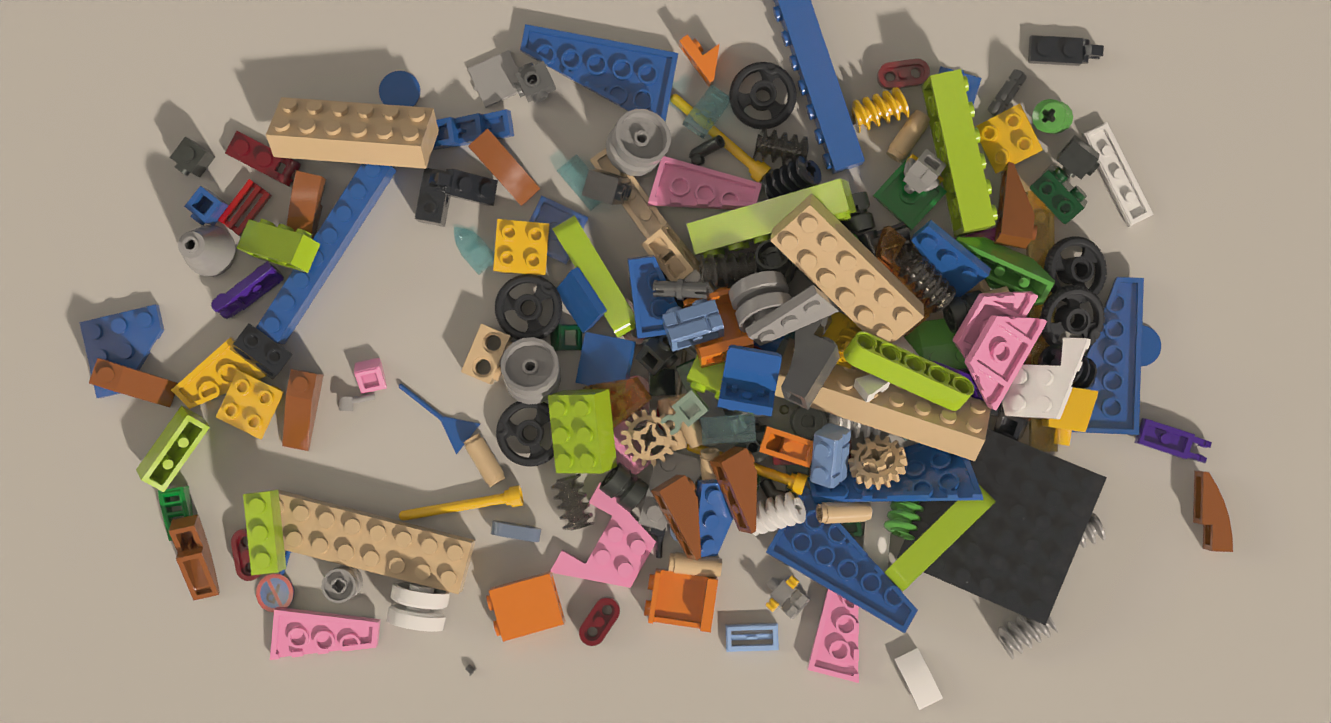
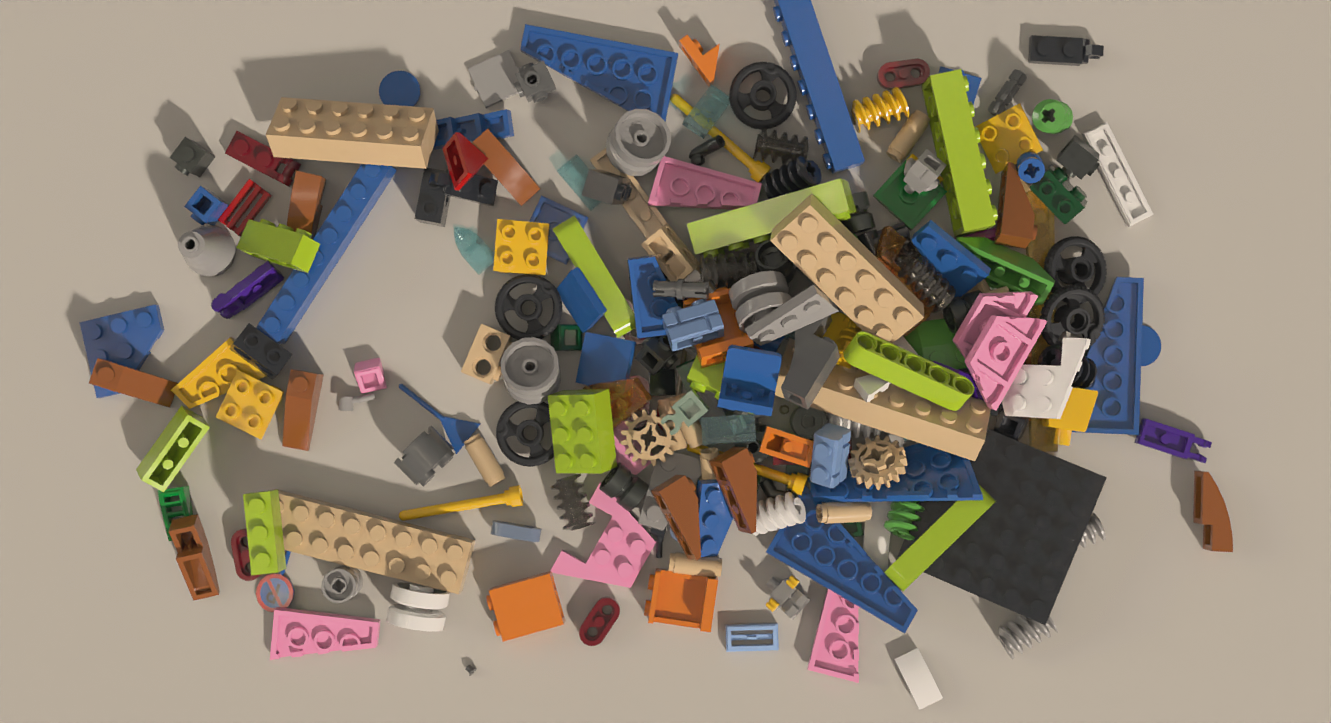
(424, 456): none -> dark grey brick
(462, 159): none -> red slope
(1027, 162): none -> blue wheel

